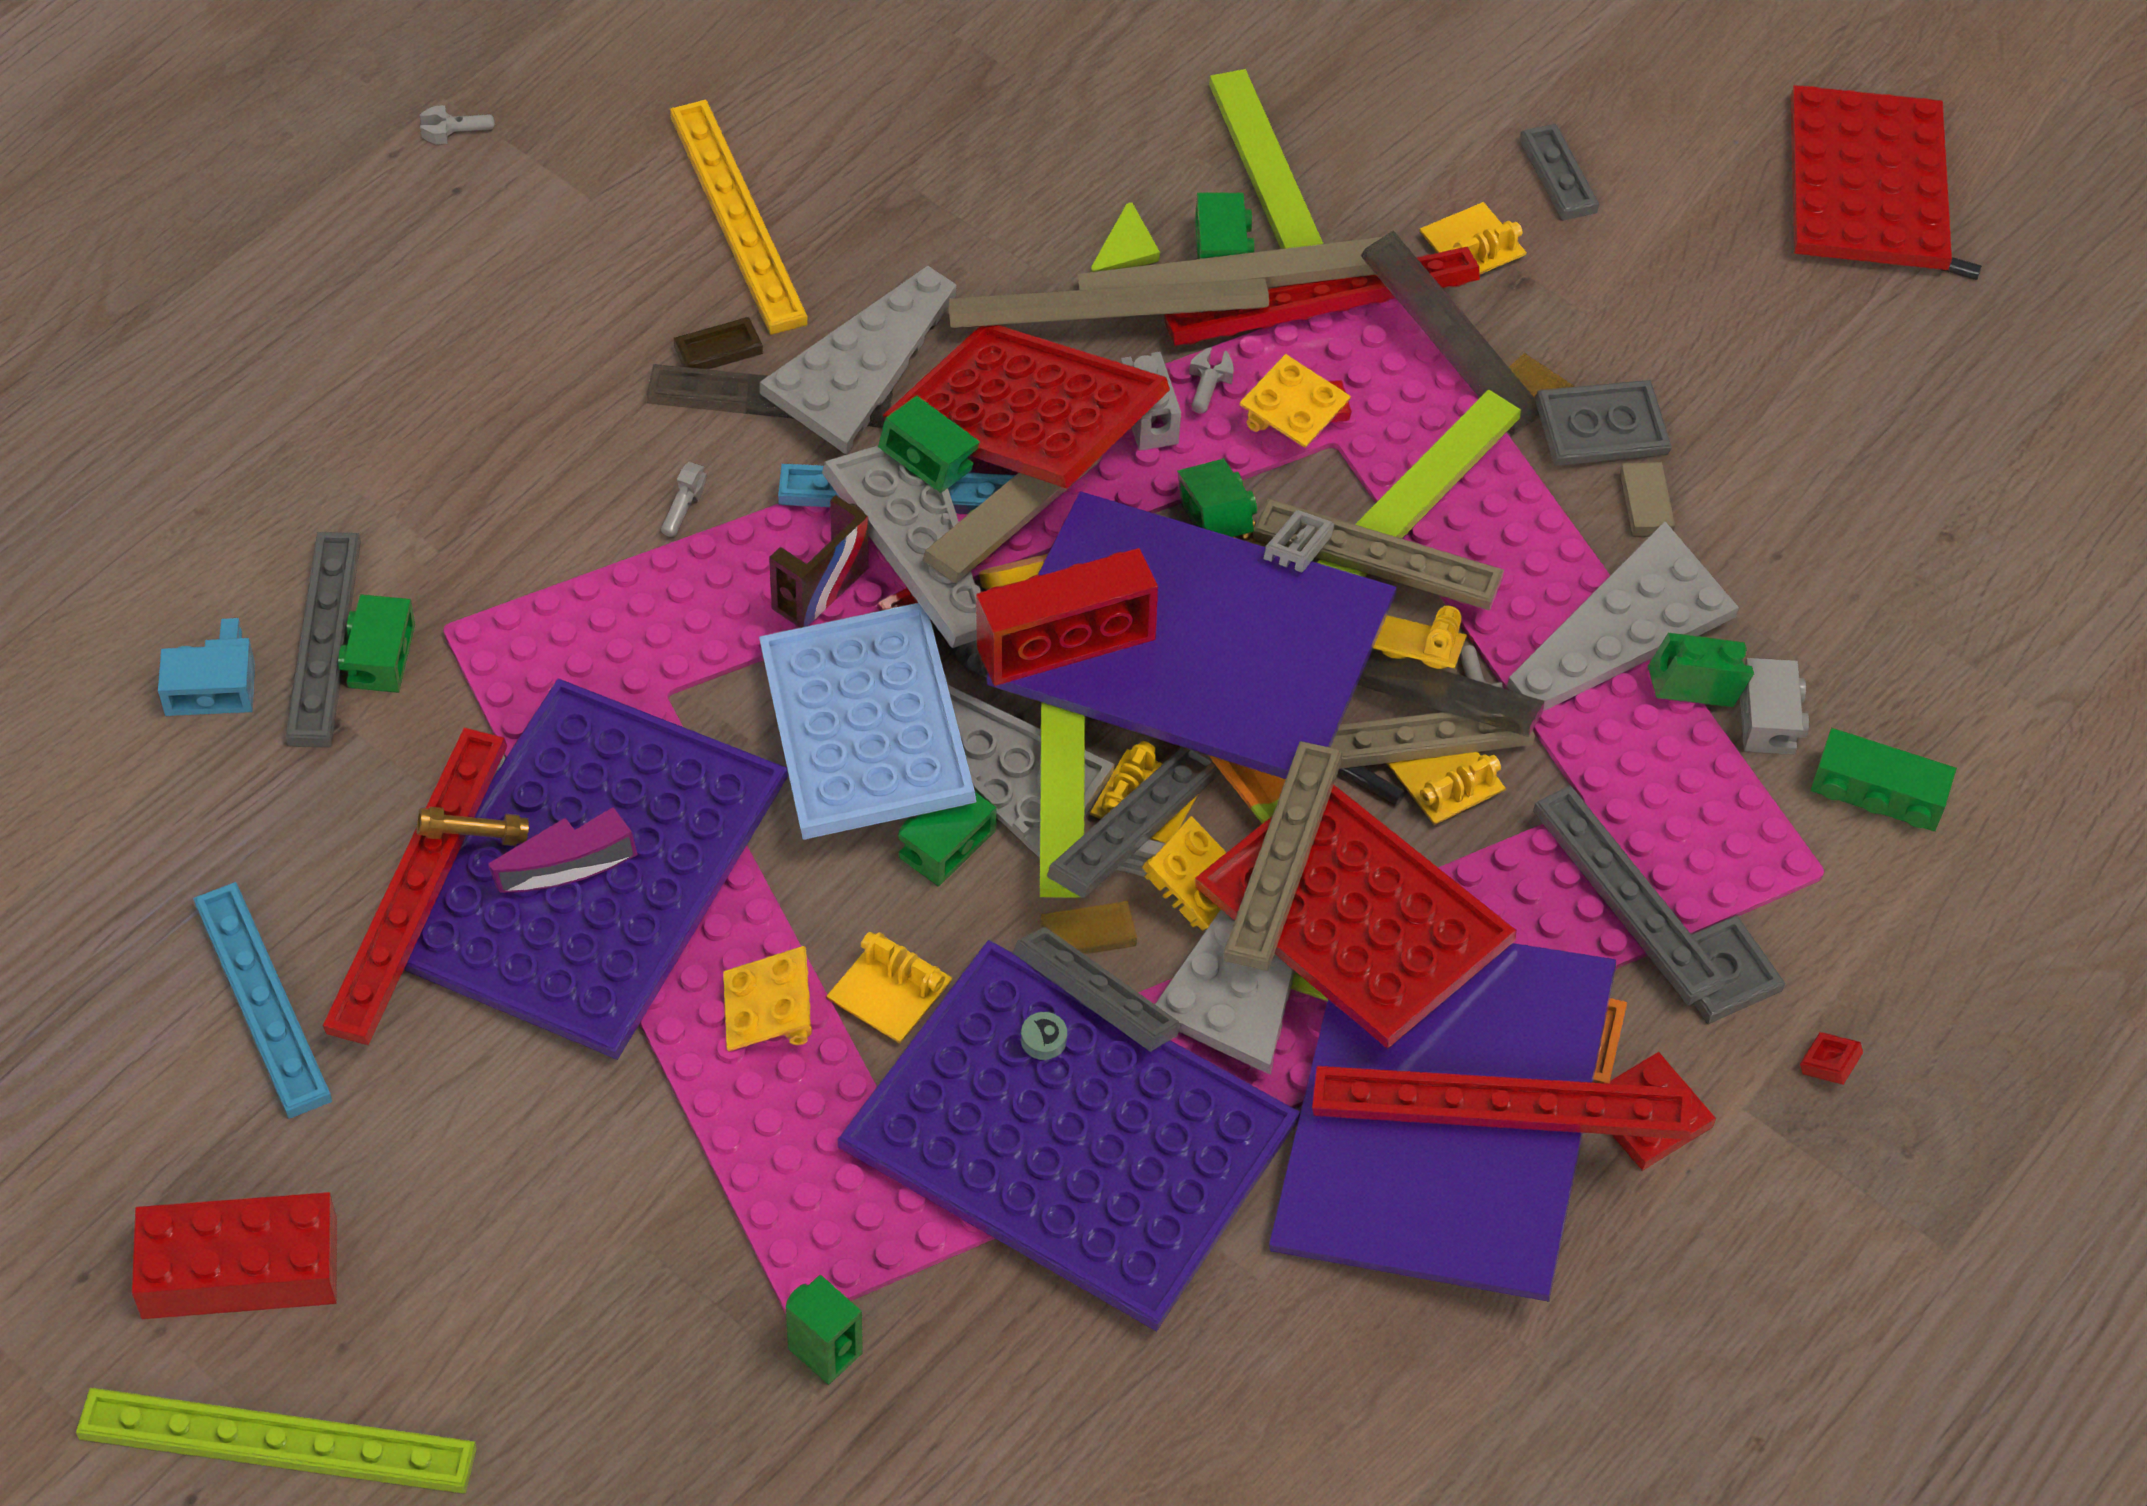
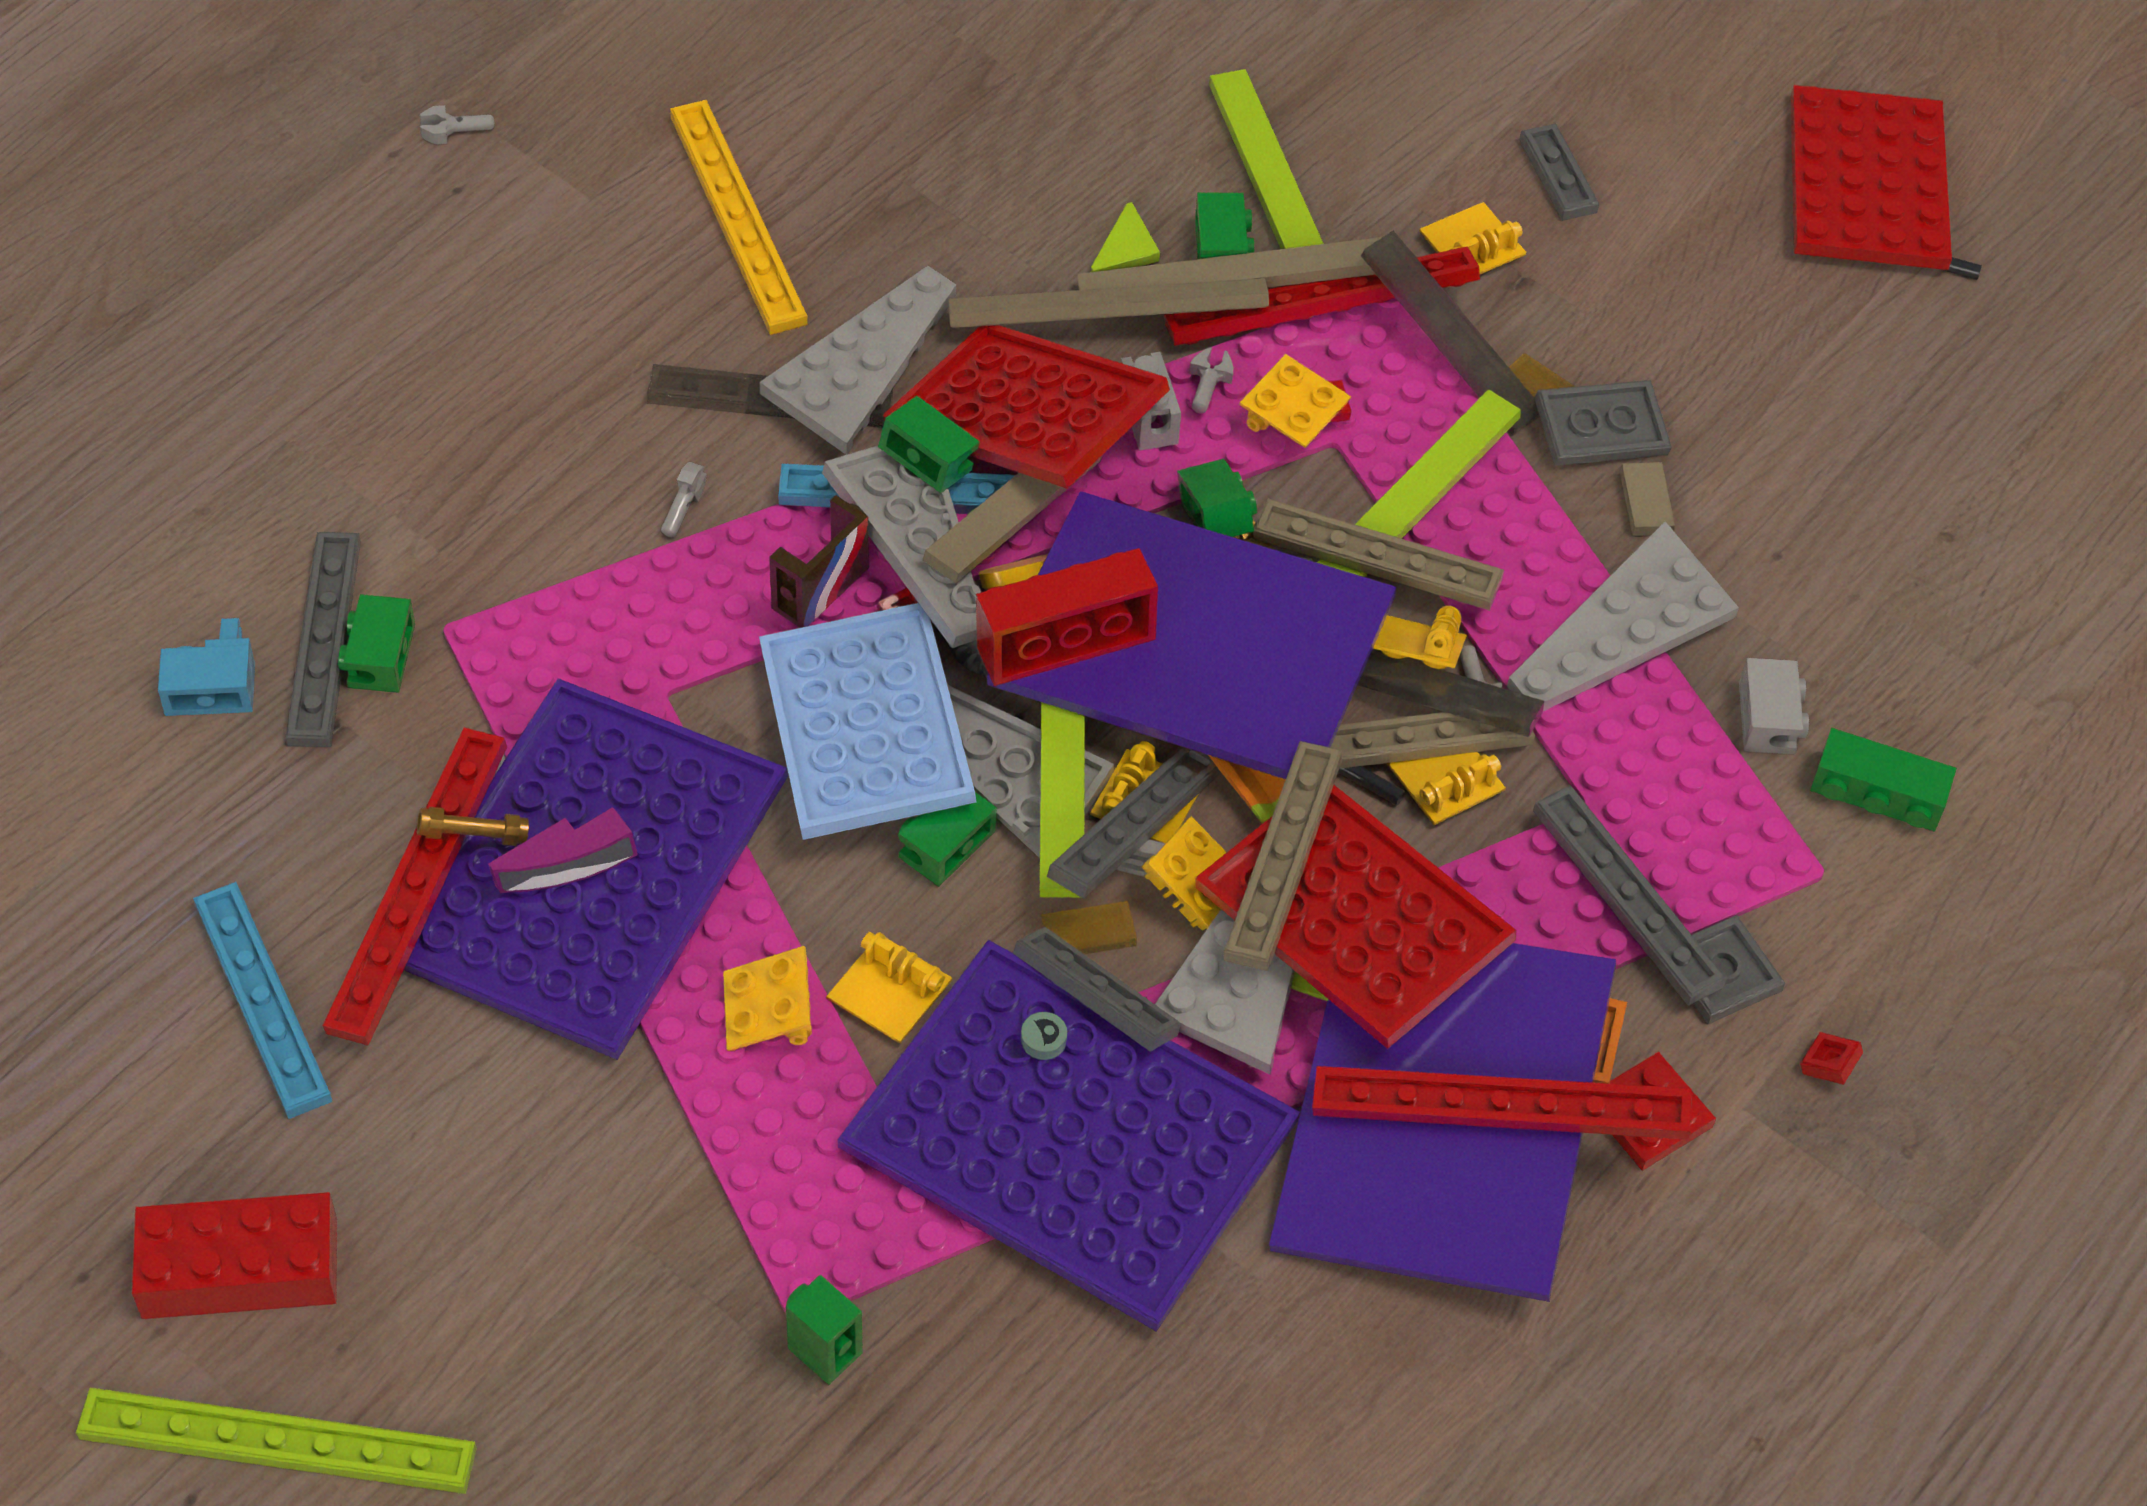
(719, 345): dark brown tile -> none
(1277, 547): light grey tile -> none
(1700, 670): green brick -> none

